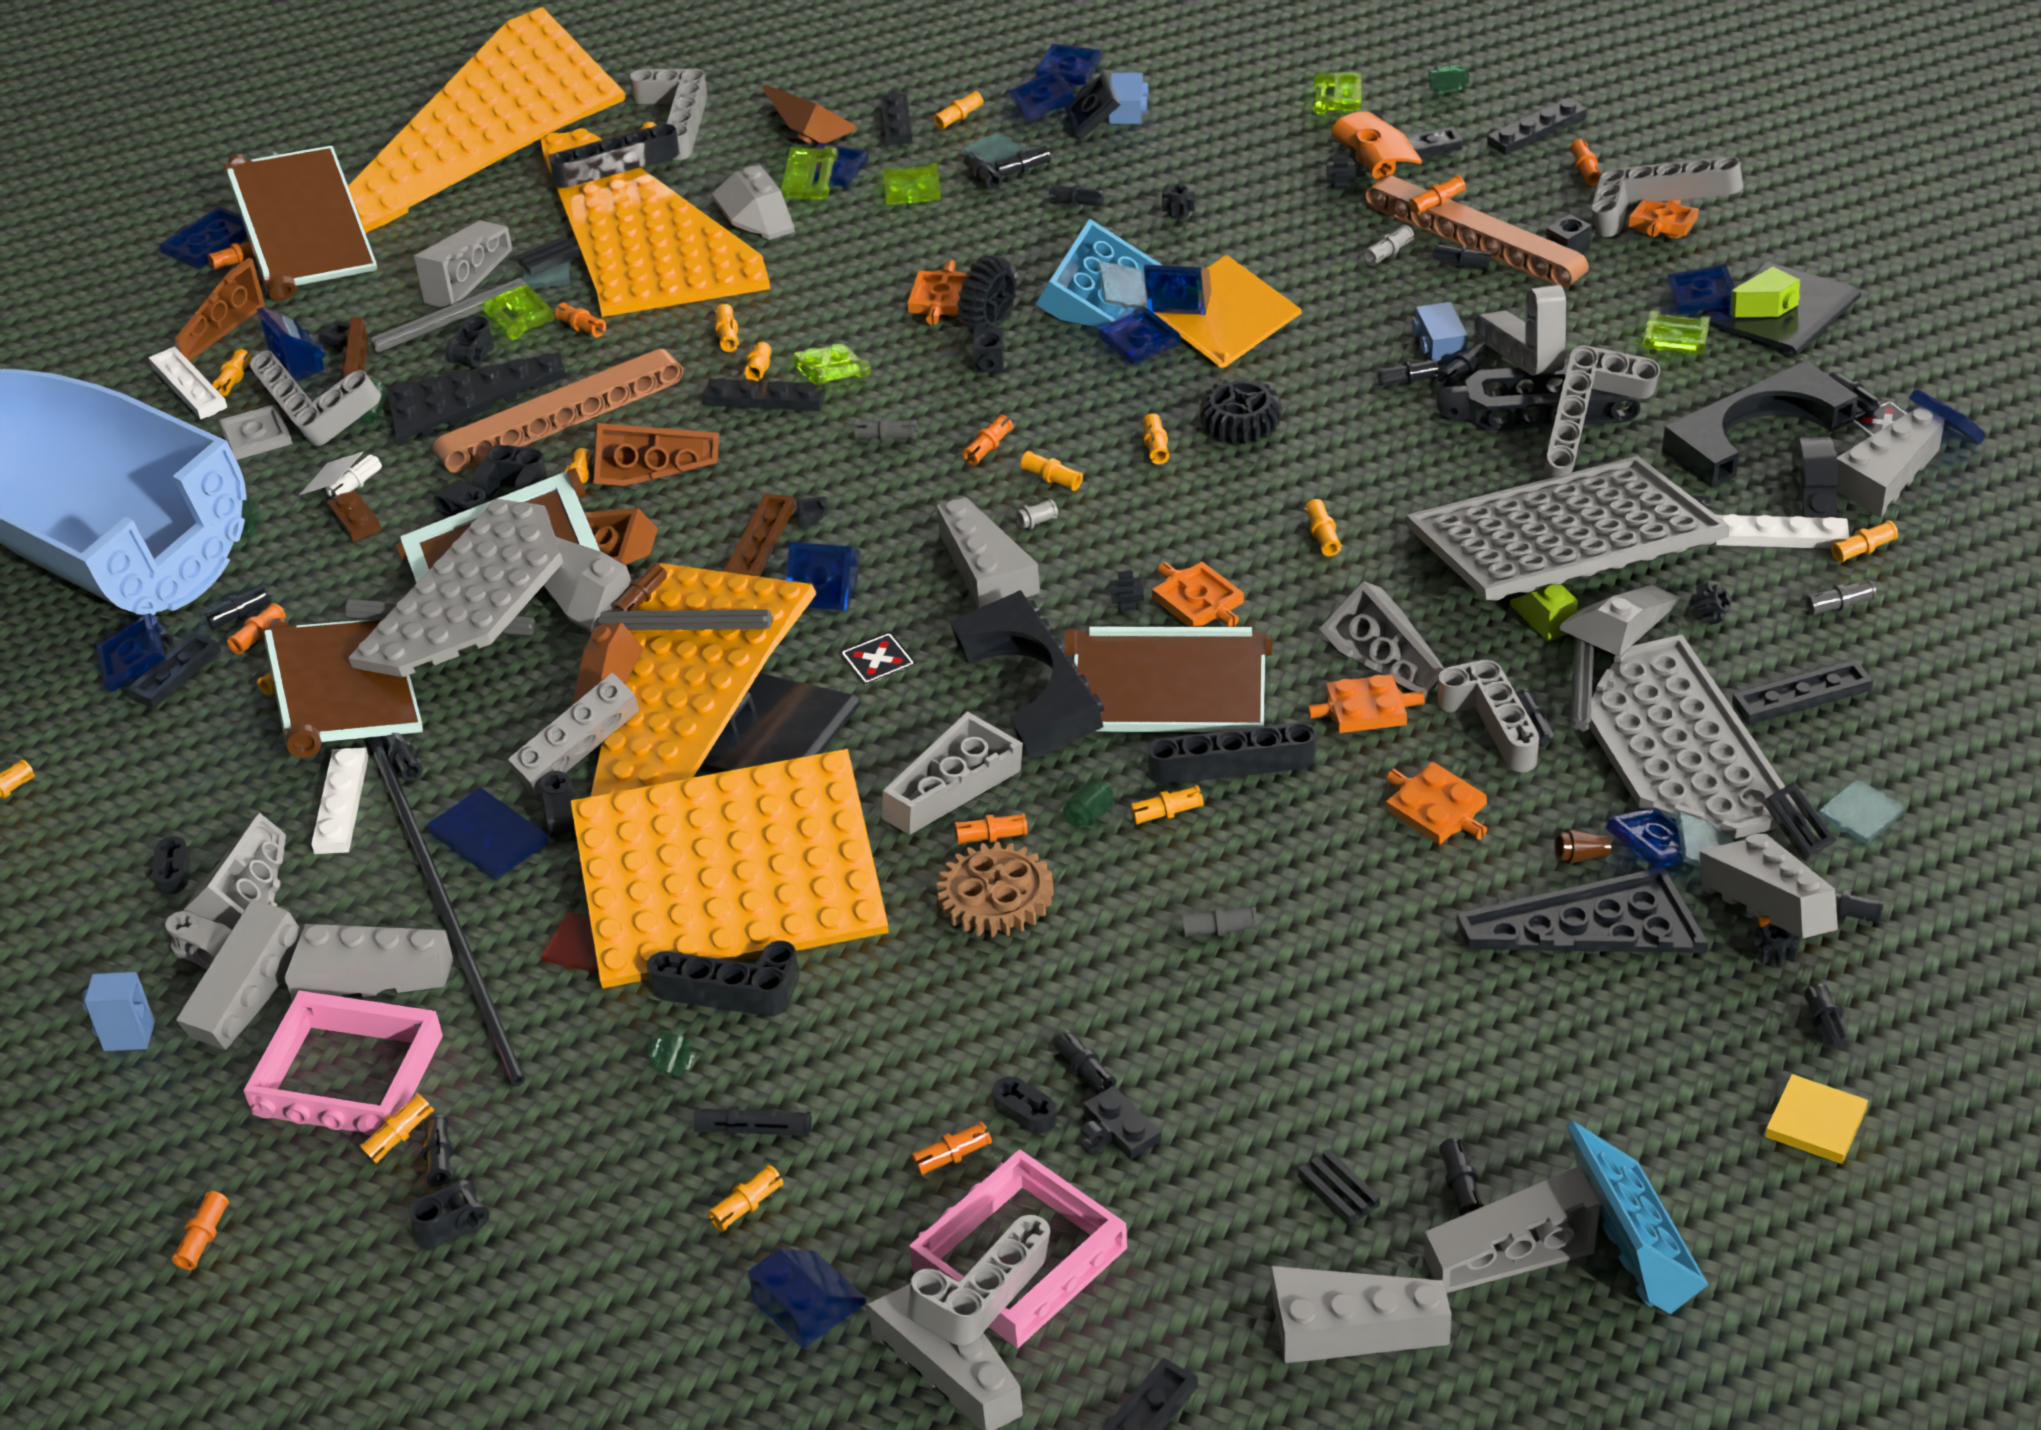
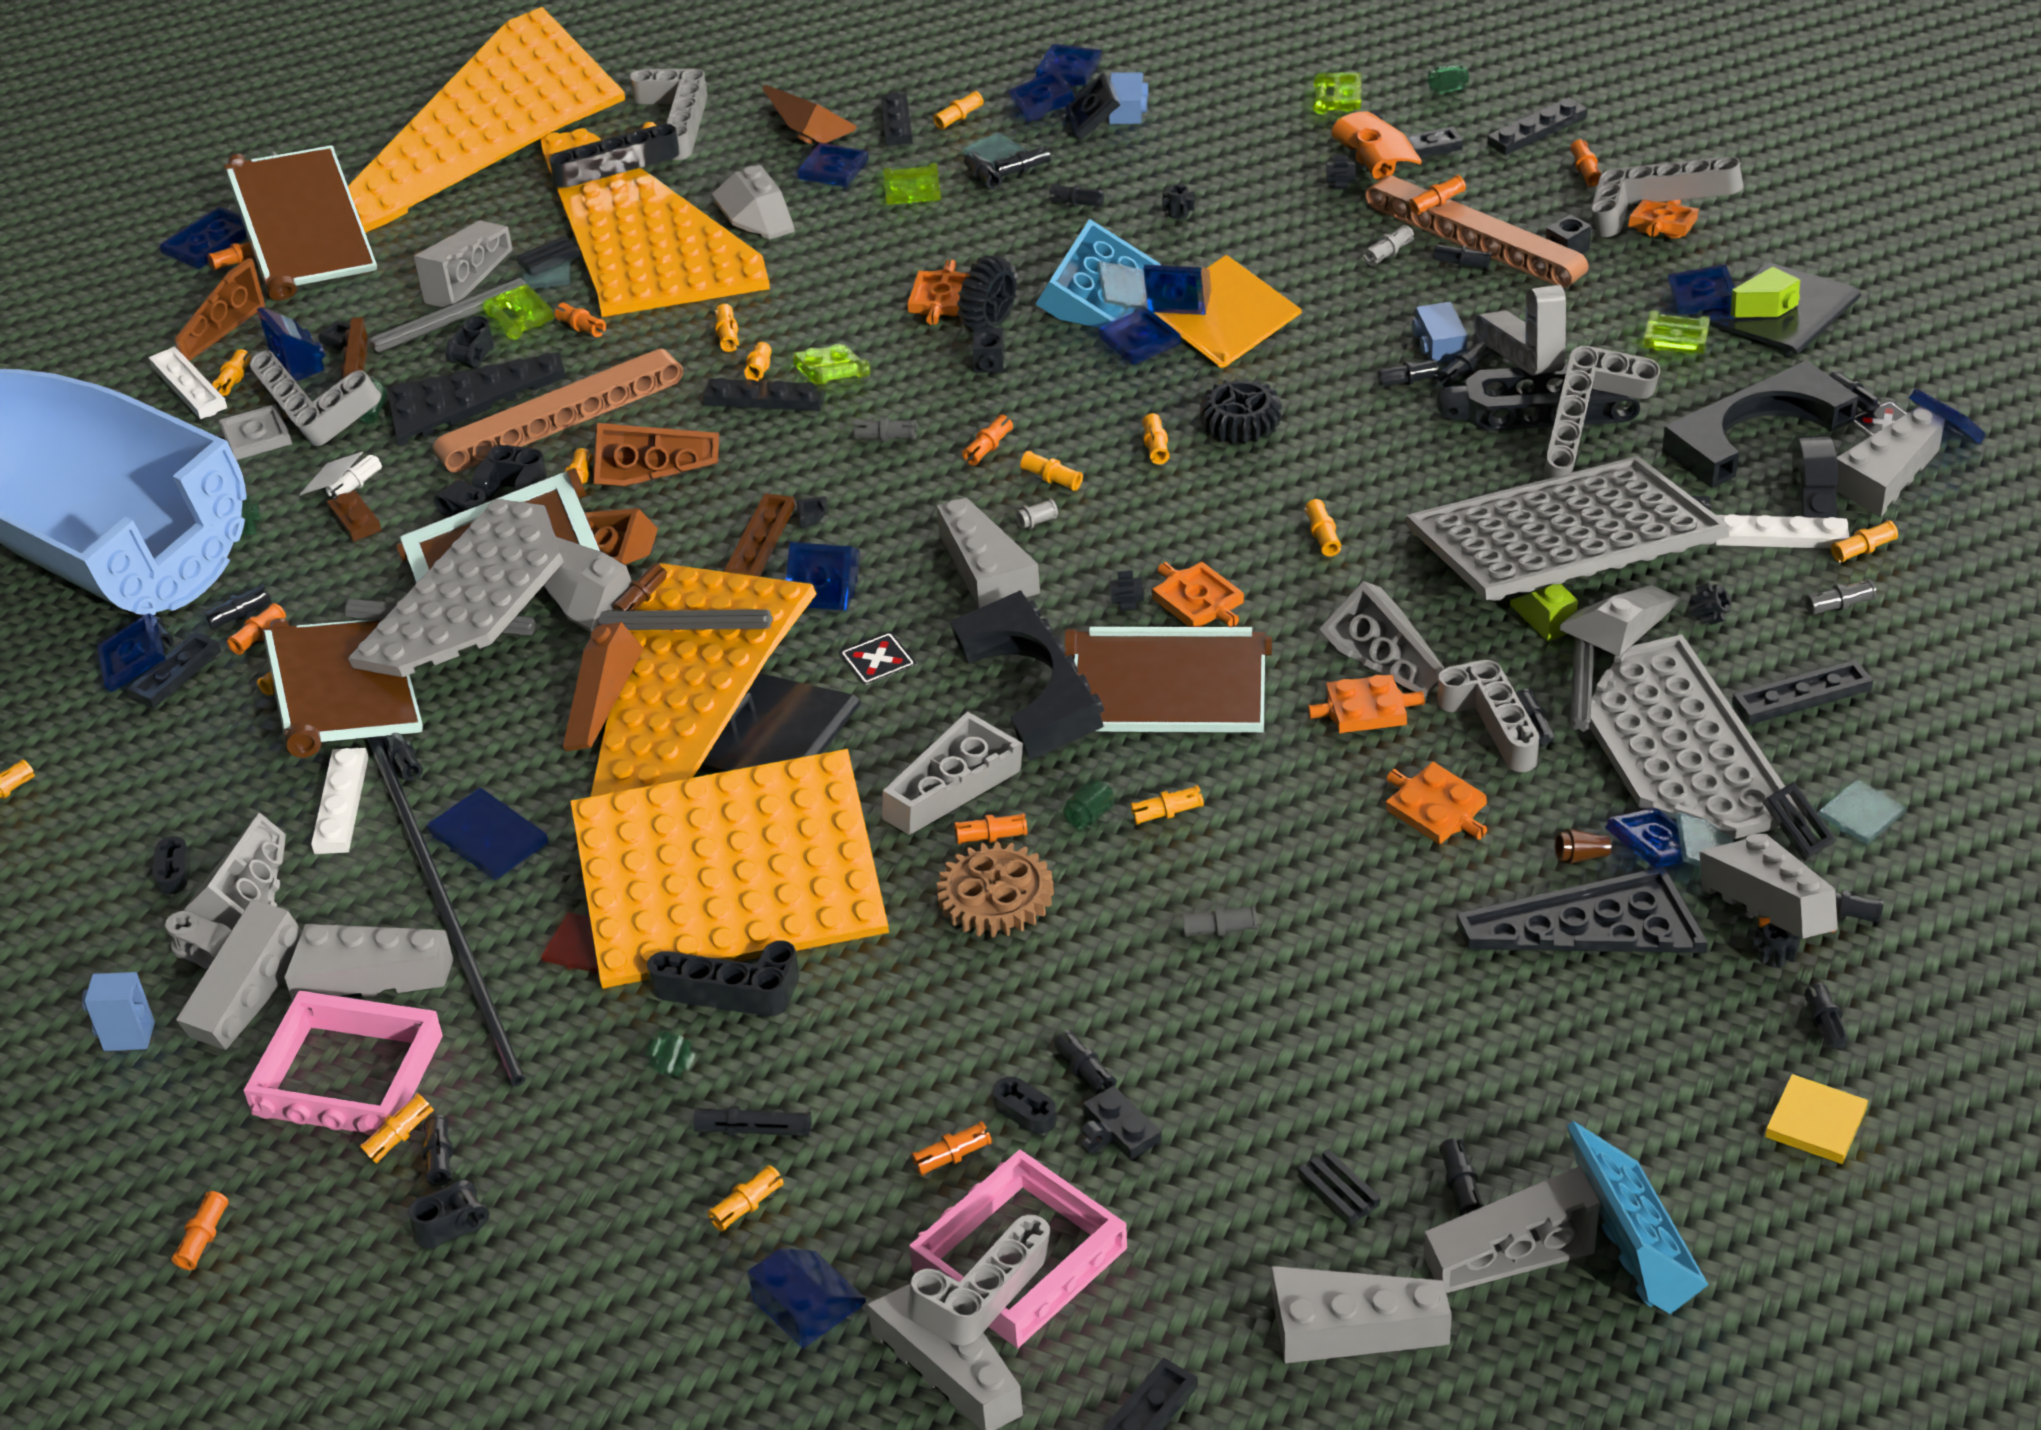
(557, 797): black piece -> none
(575, 732): light grey brick -> none
(801, 171): clear neon green plate -> none
(1231, 753): black beam -> none

